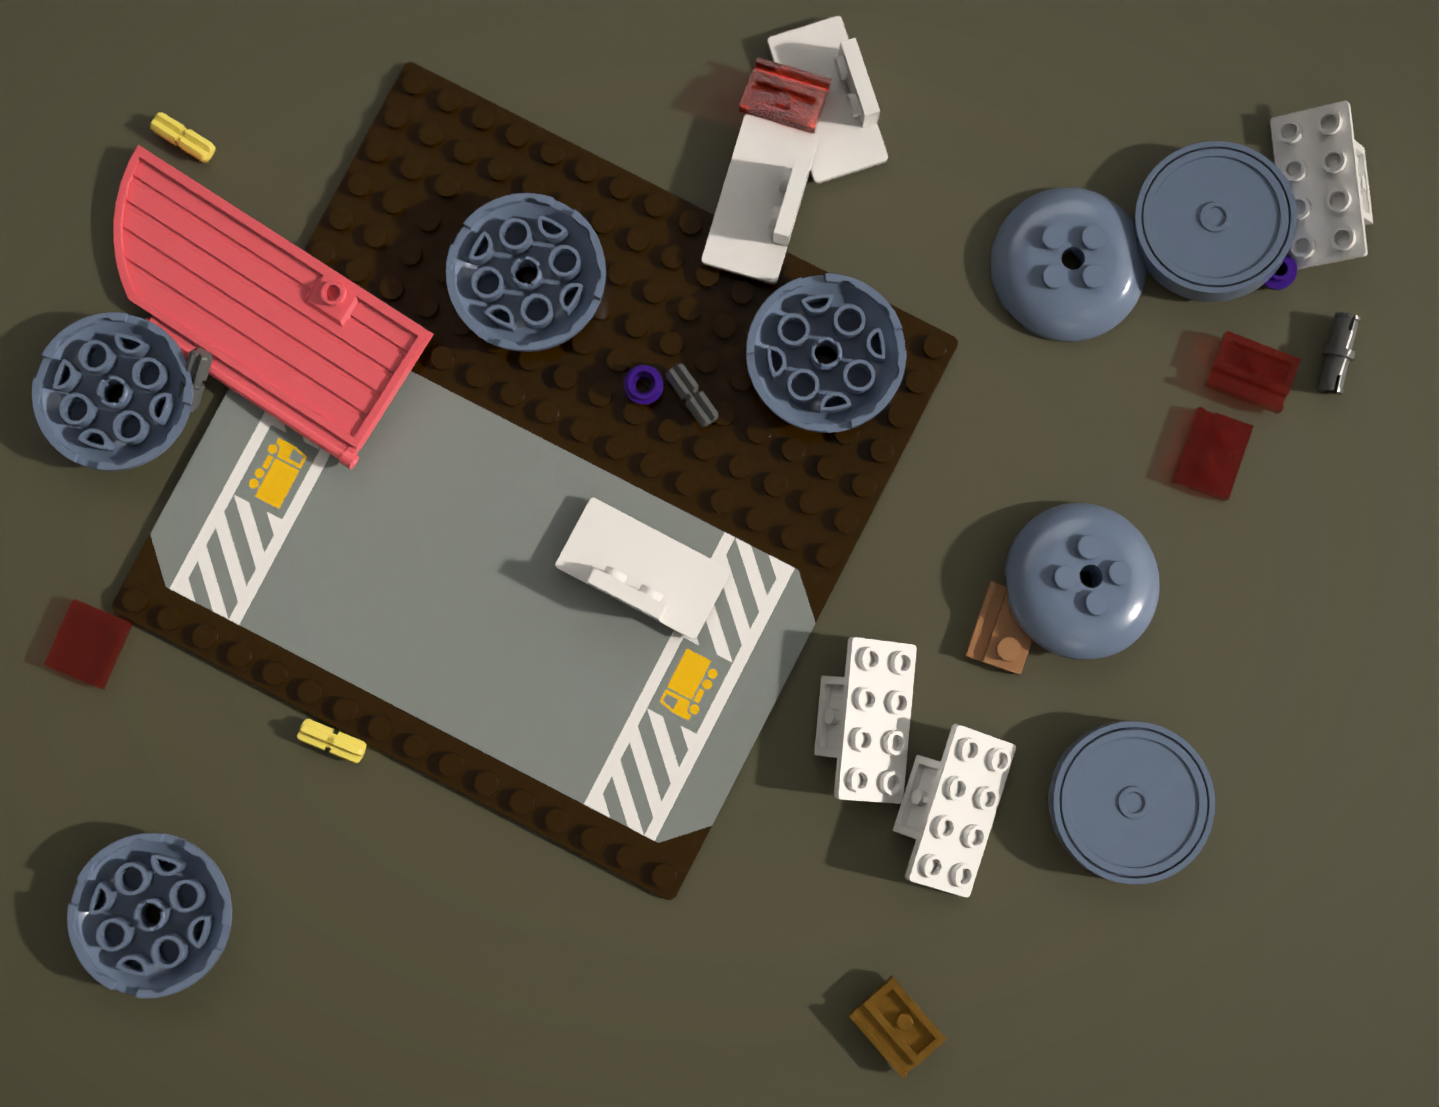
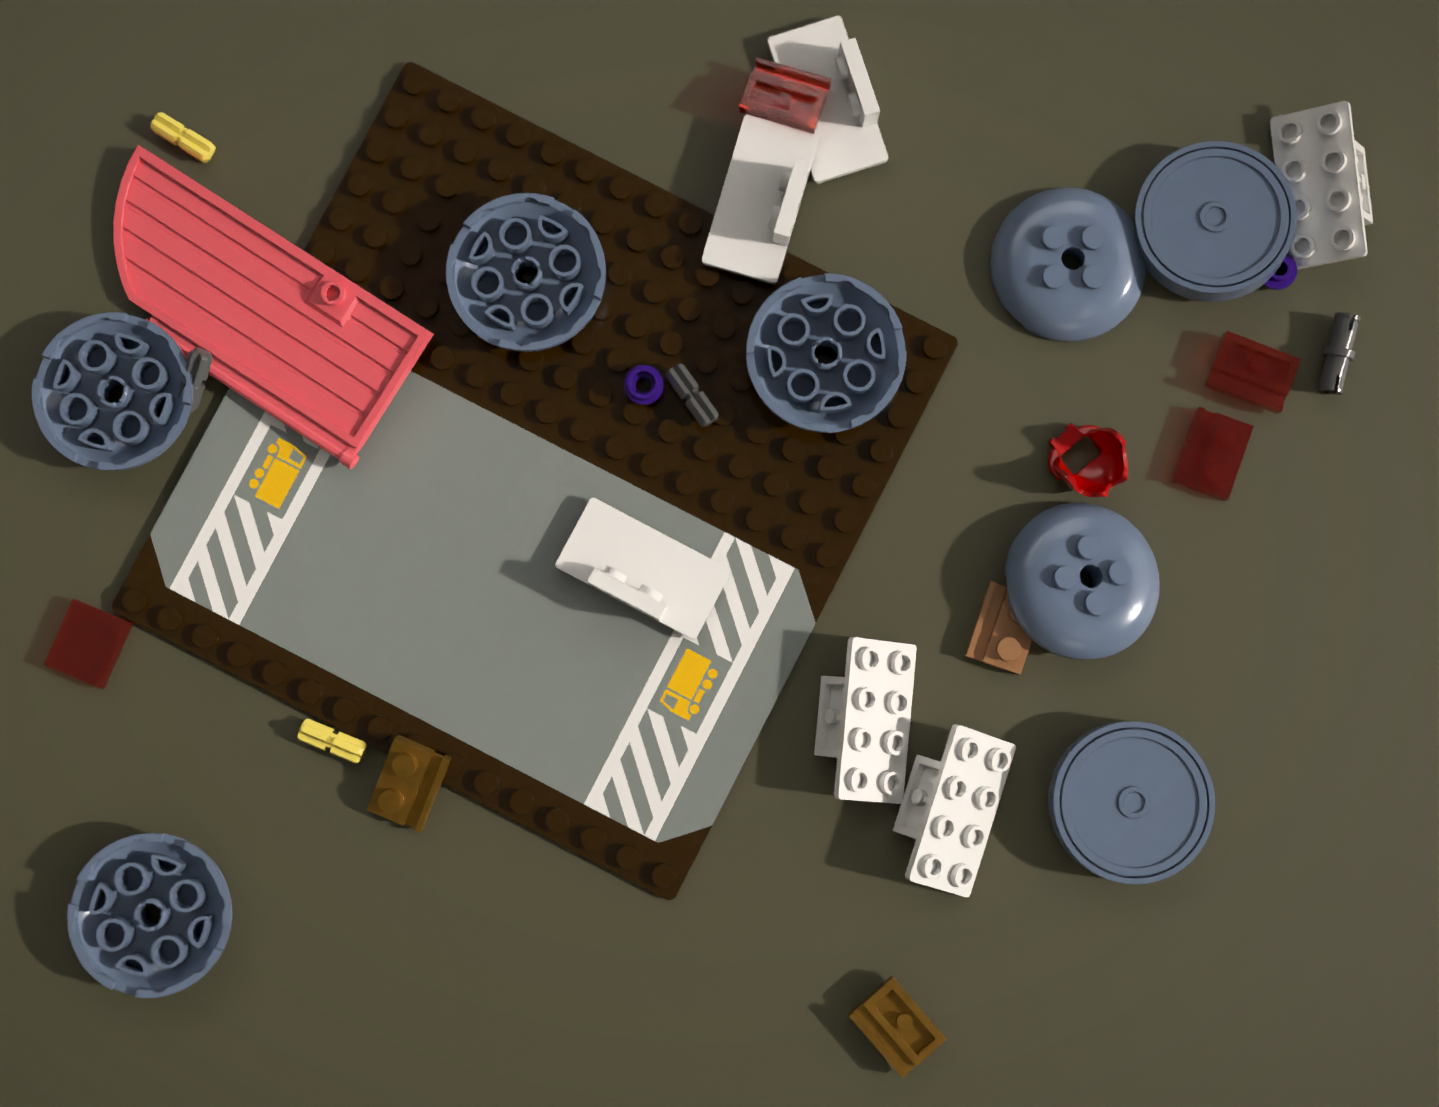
(408, 783): none -> pearl gold plate
(1102, 472): none -> red helmet

